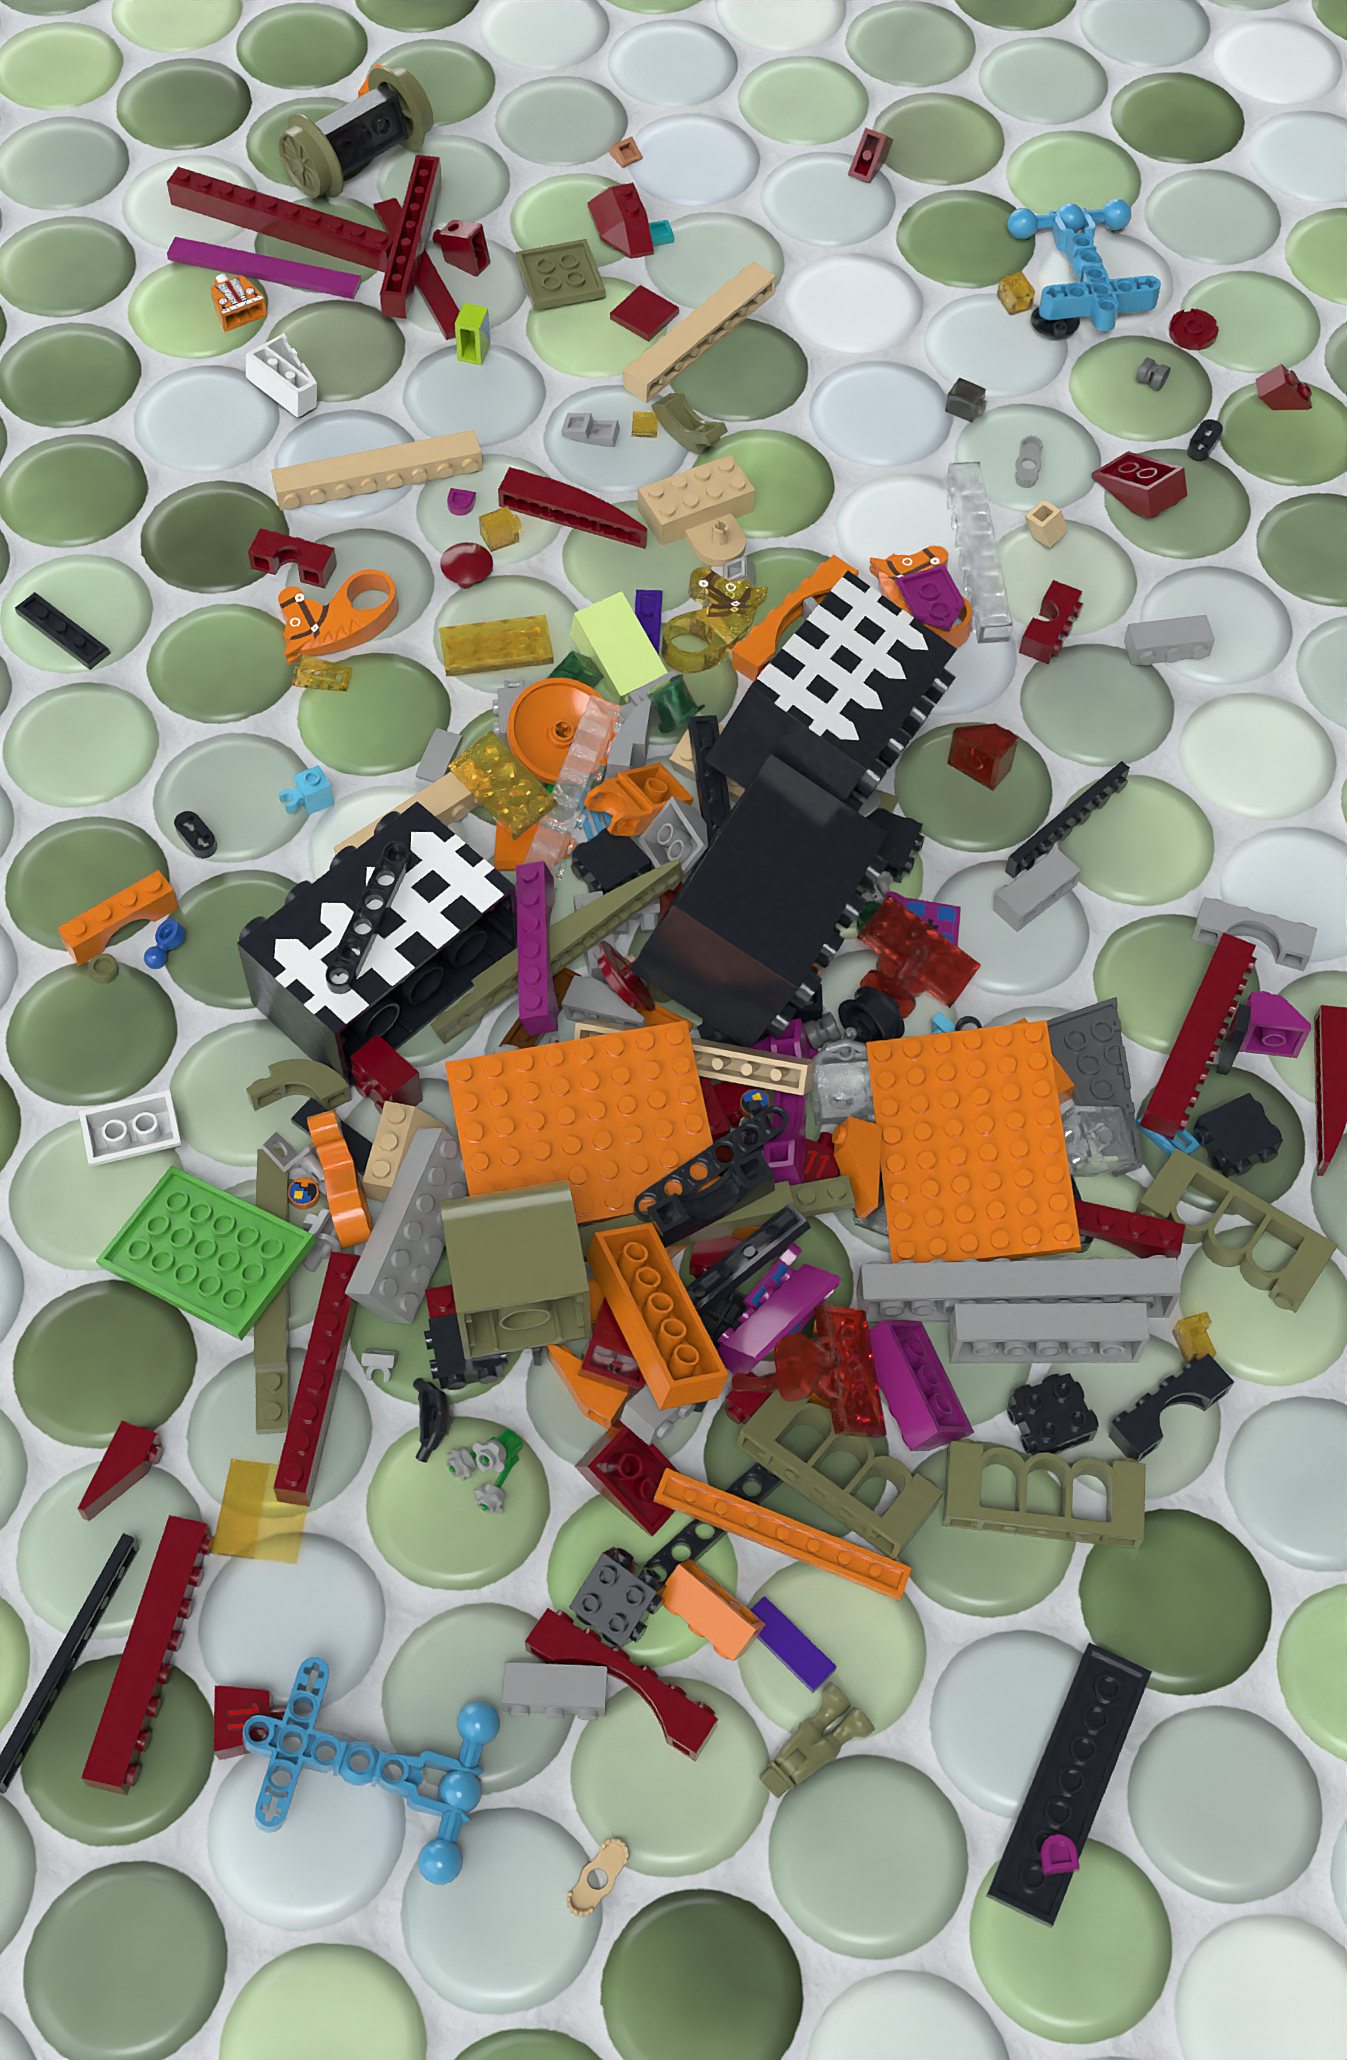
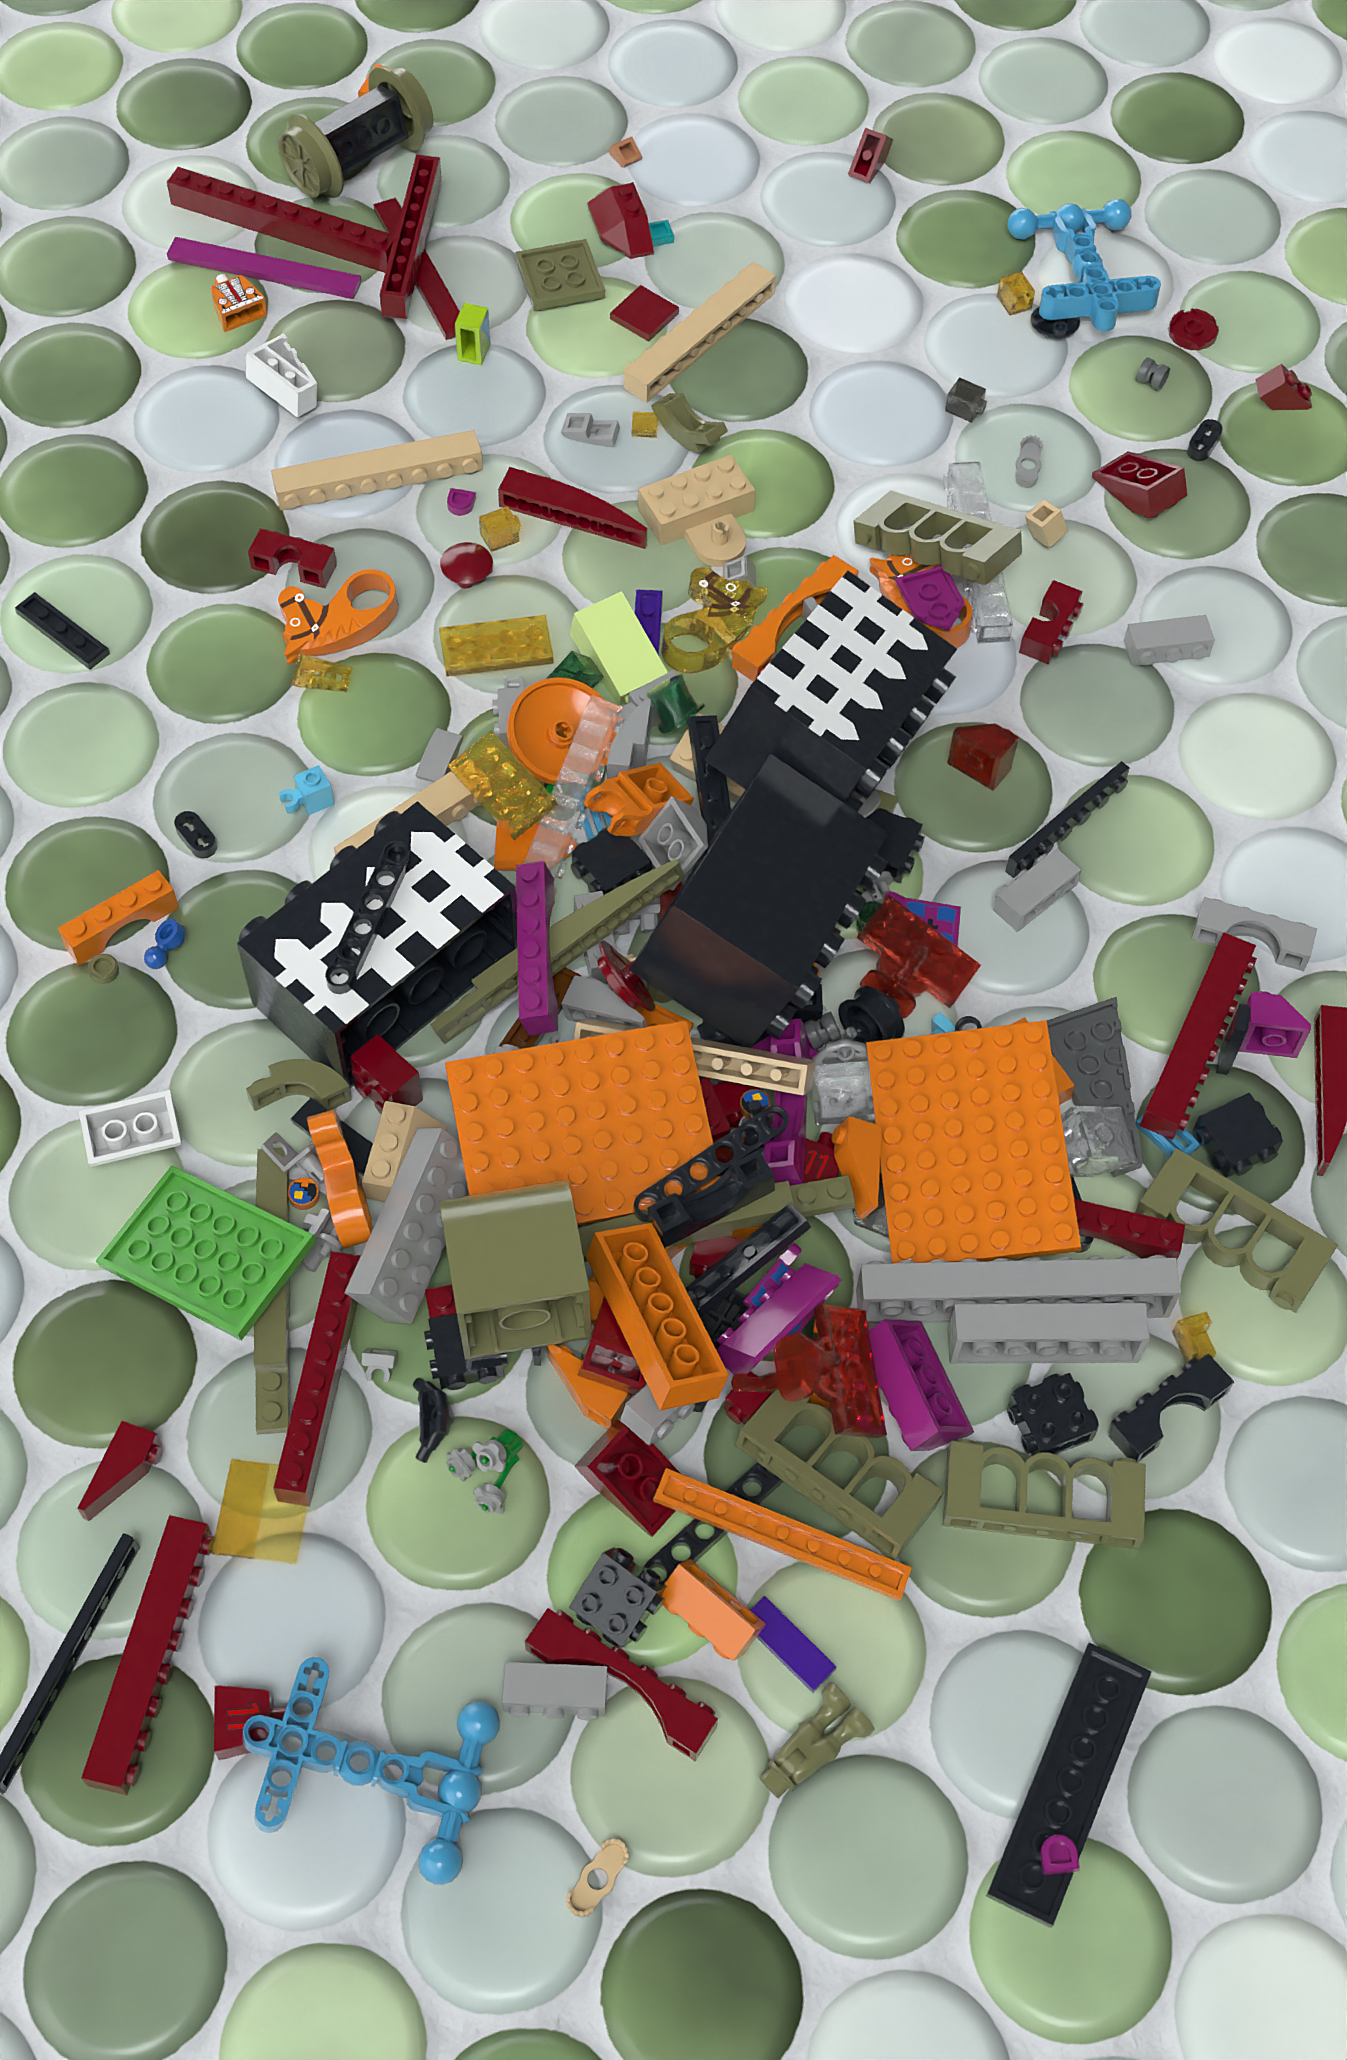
(463, 246): dark red torso -> none
(993, 543): none -> olive fence

